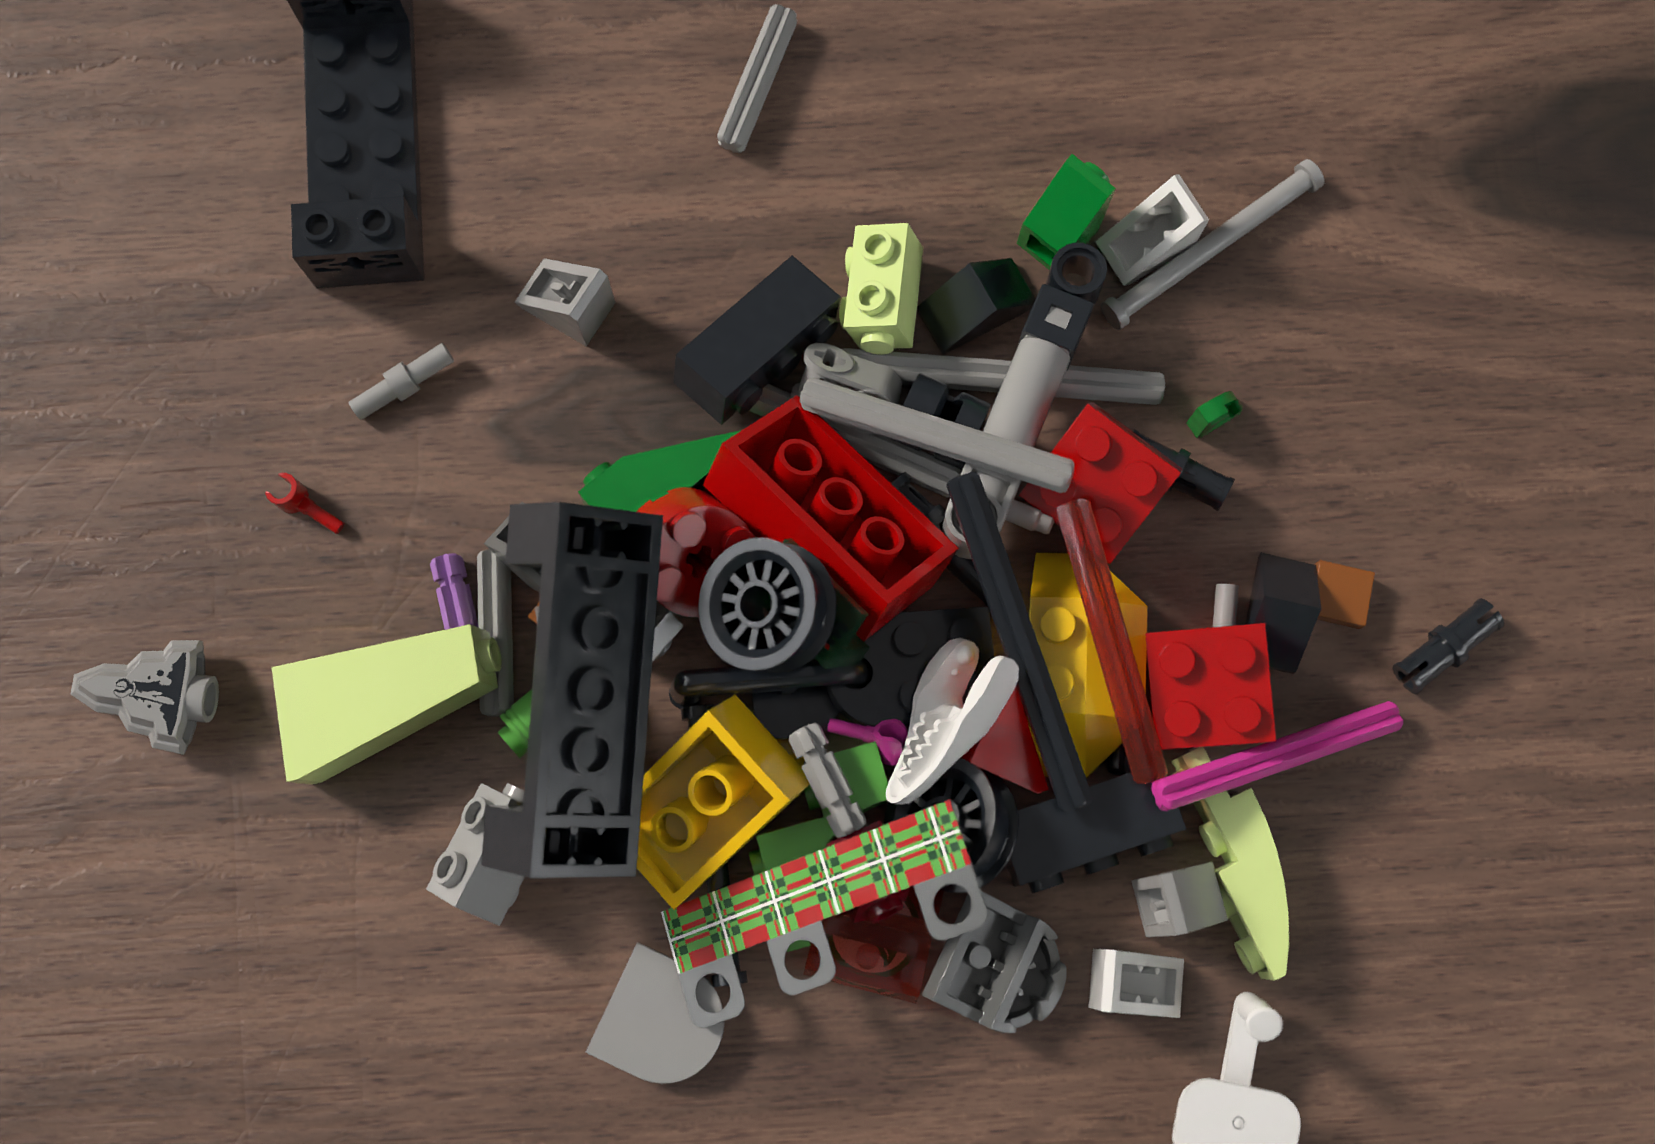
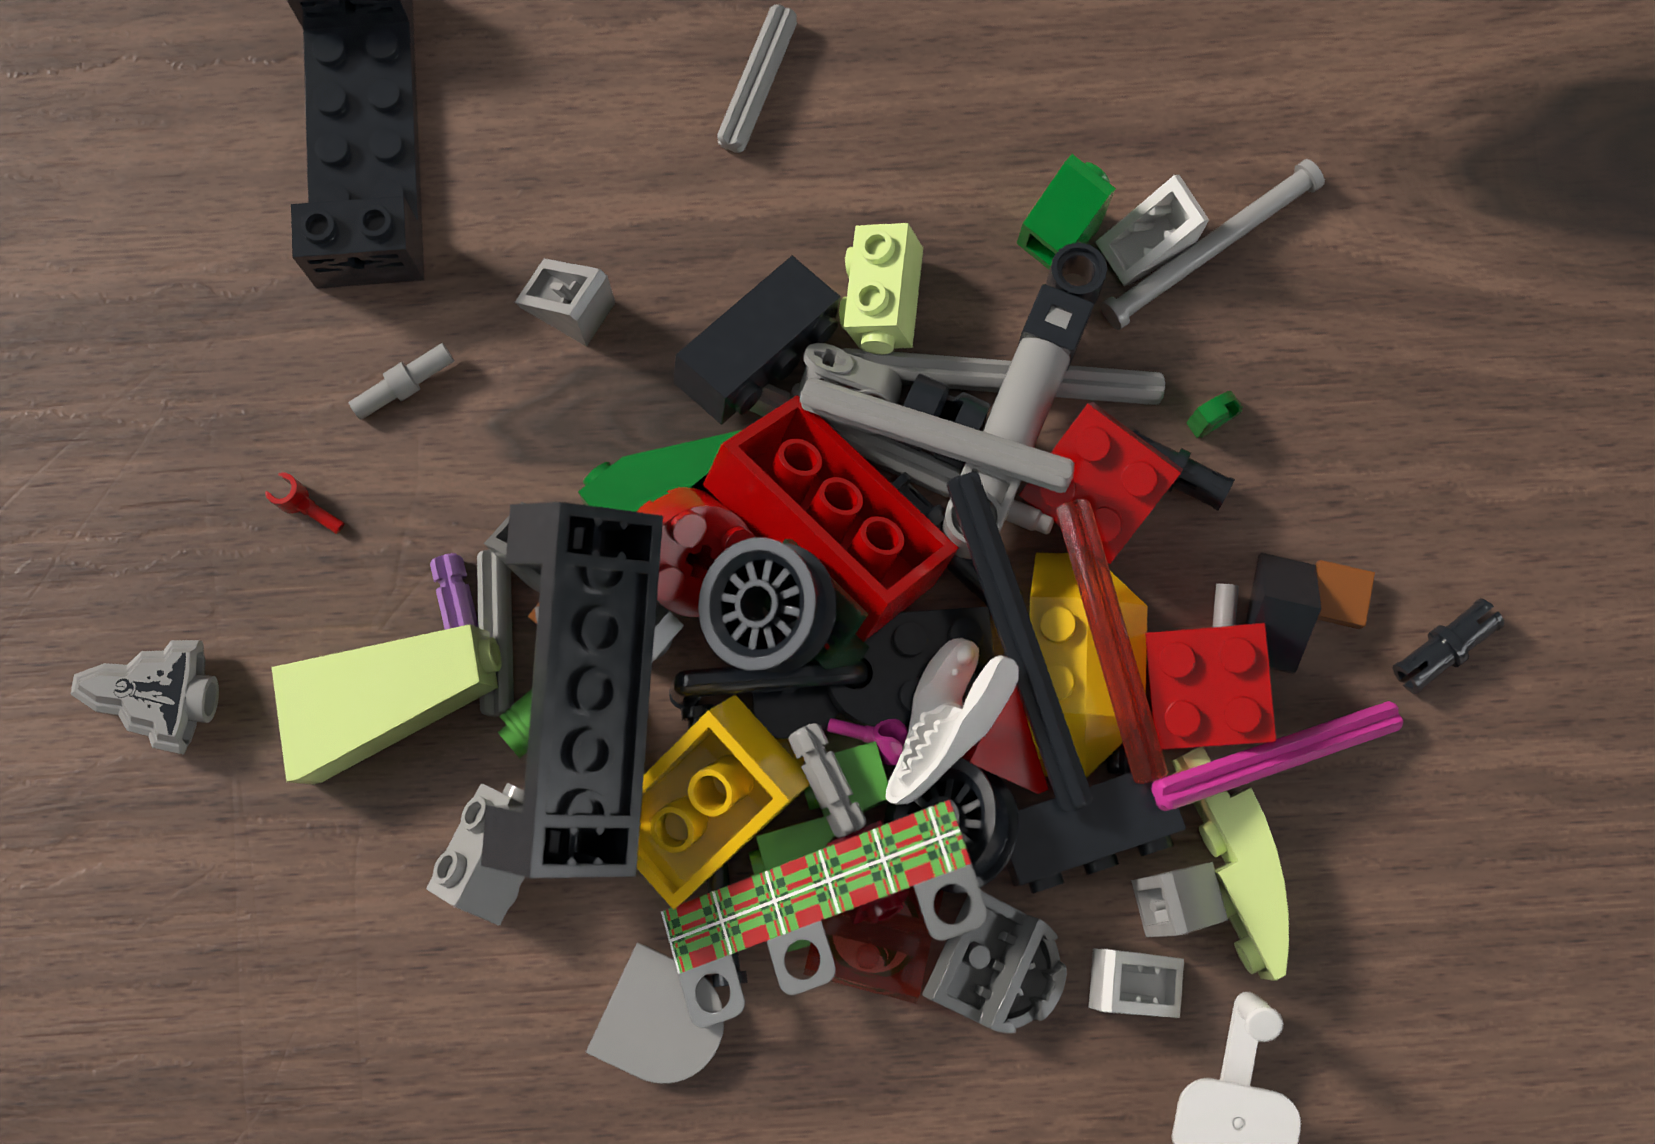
(975, 302): black slope -> none

